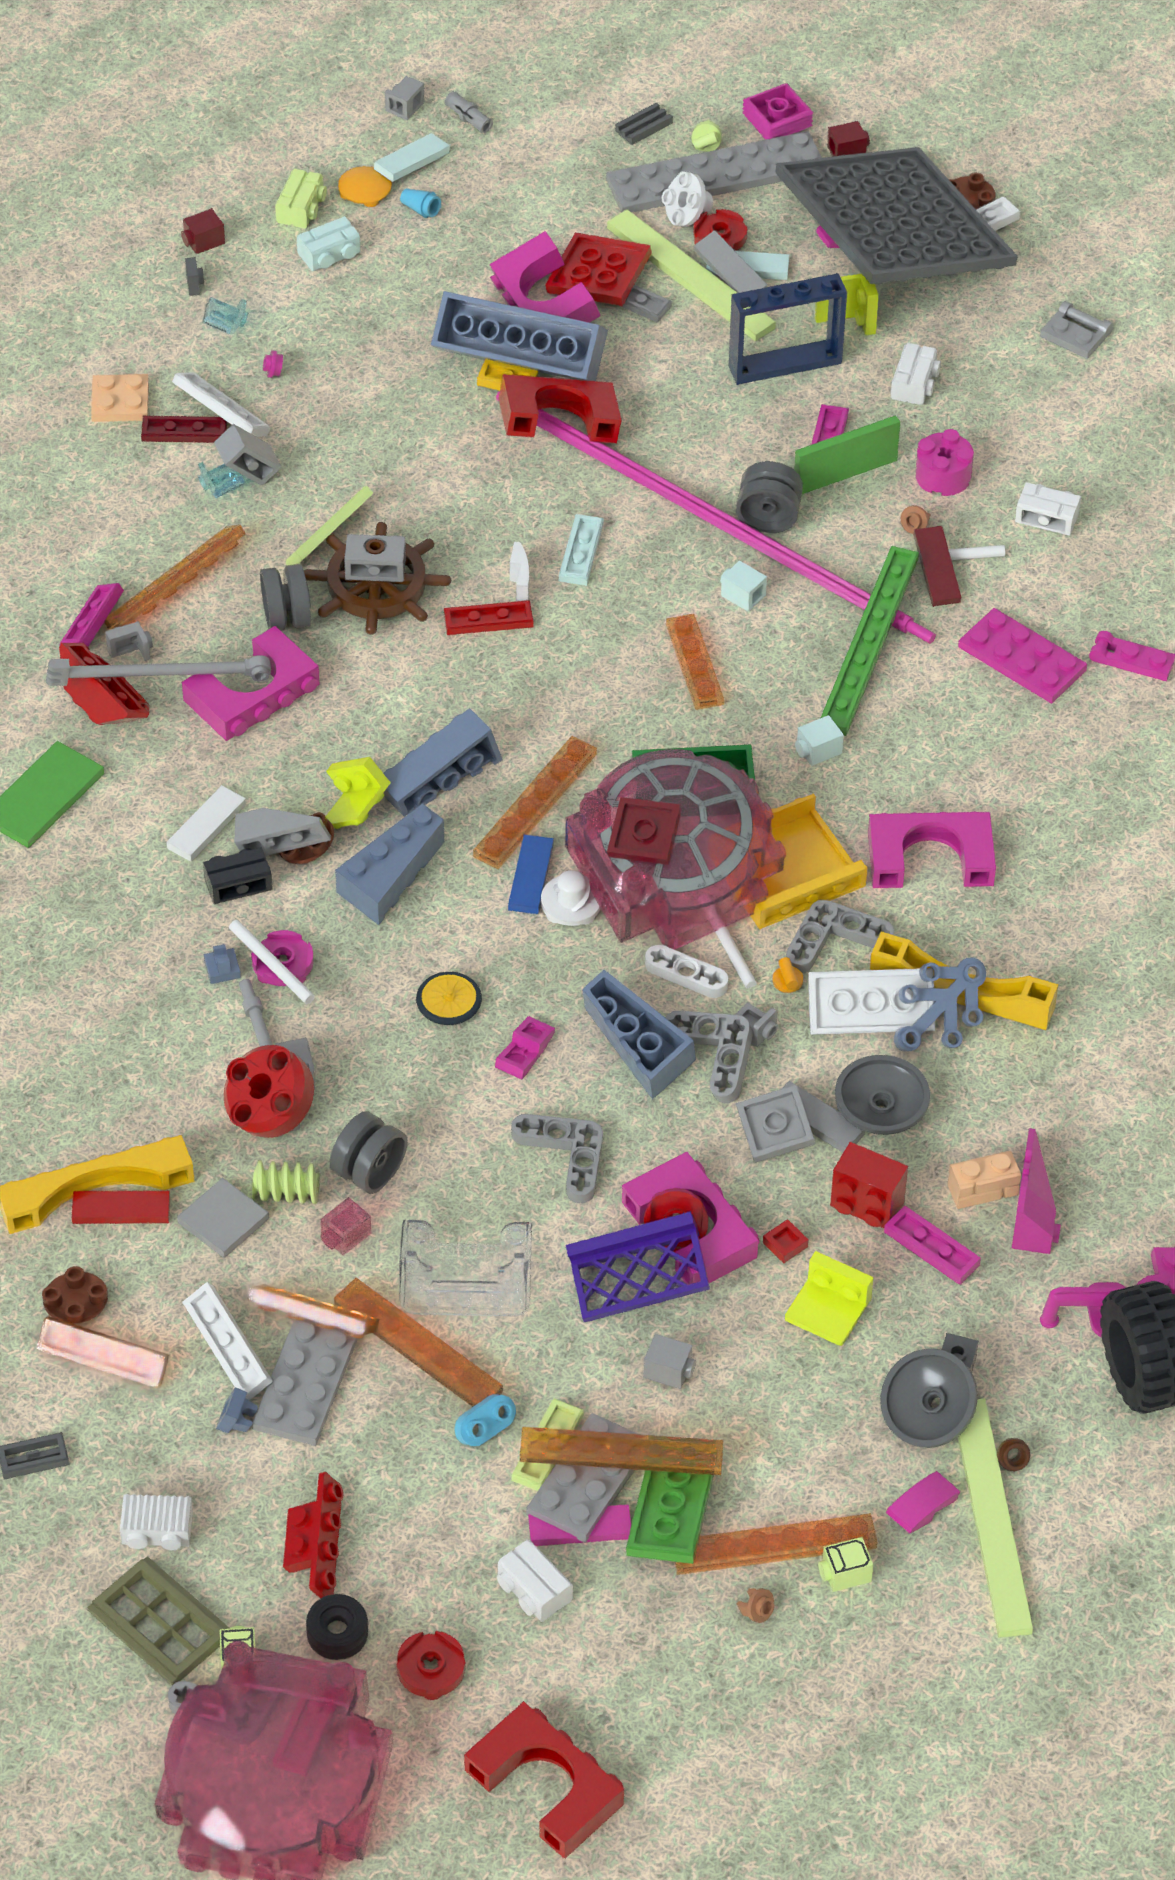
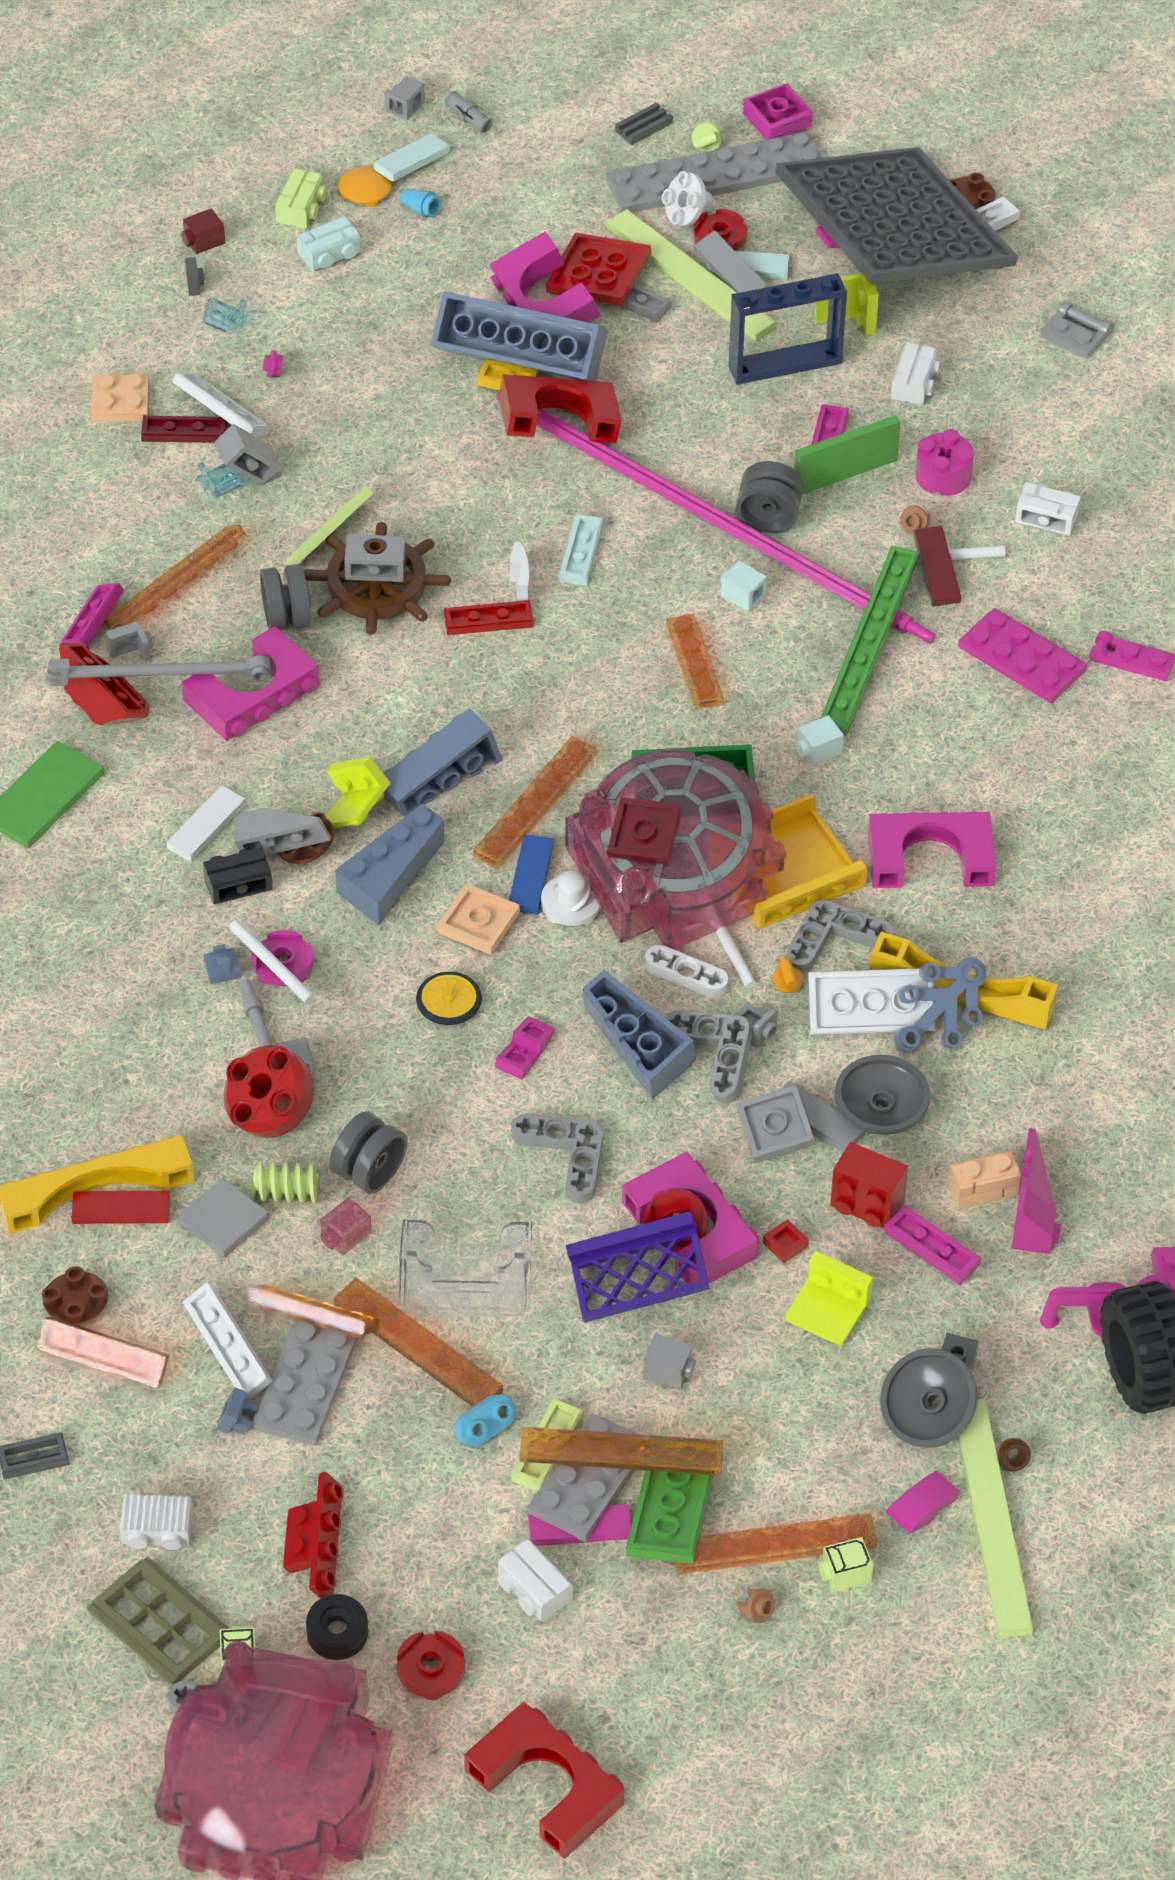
(478, 919): none -> light nougat plate
(847, 139): dark red brick -> none

